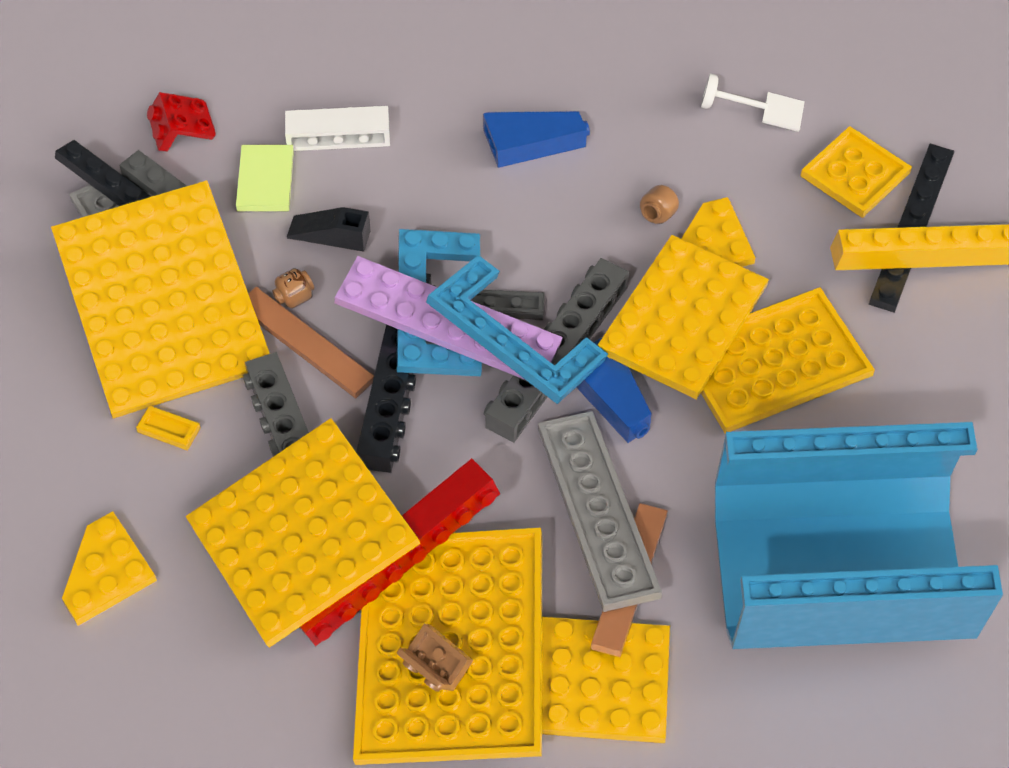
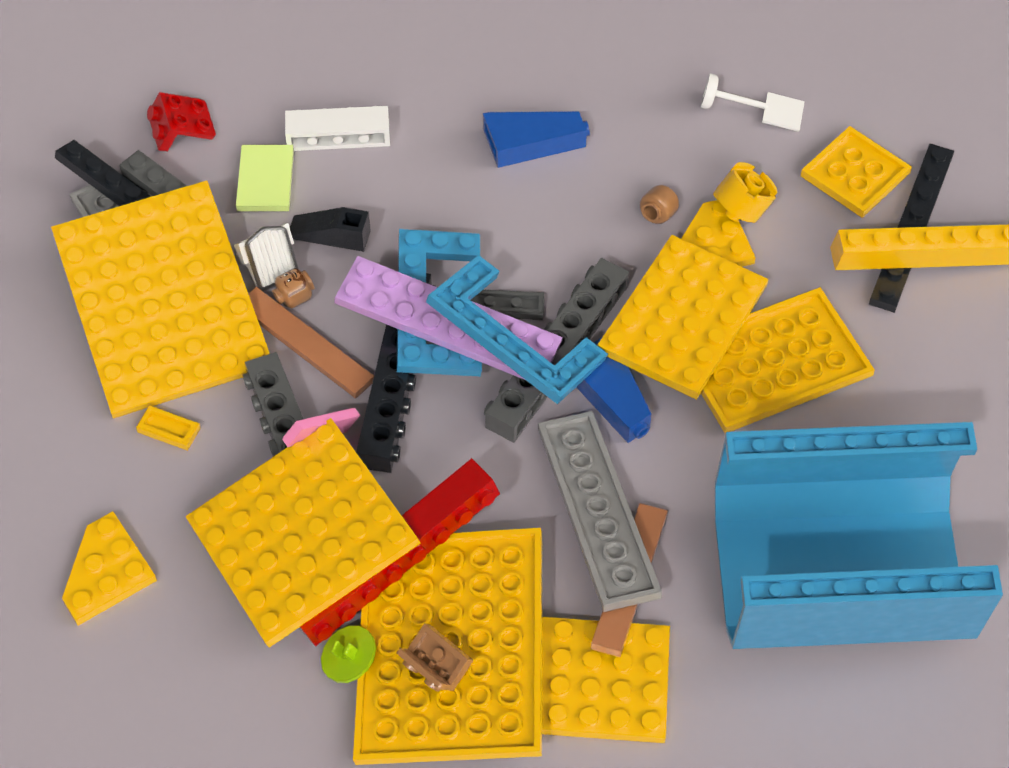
(267, 254): none -> white piece
(303, 428): none -> bright pink tile
(348, 654): none -> lime piece
(745, 193): none -> yellow brick

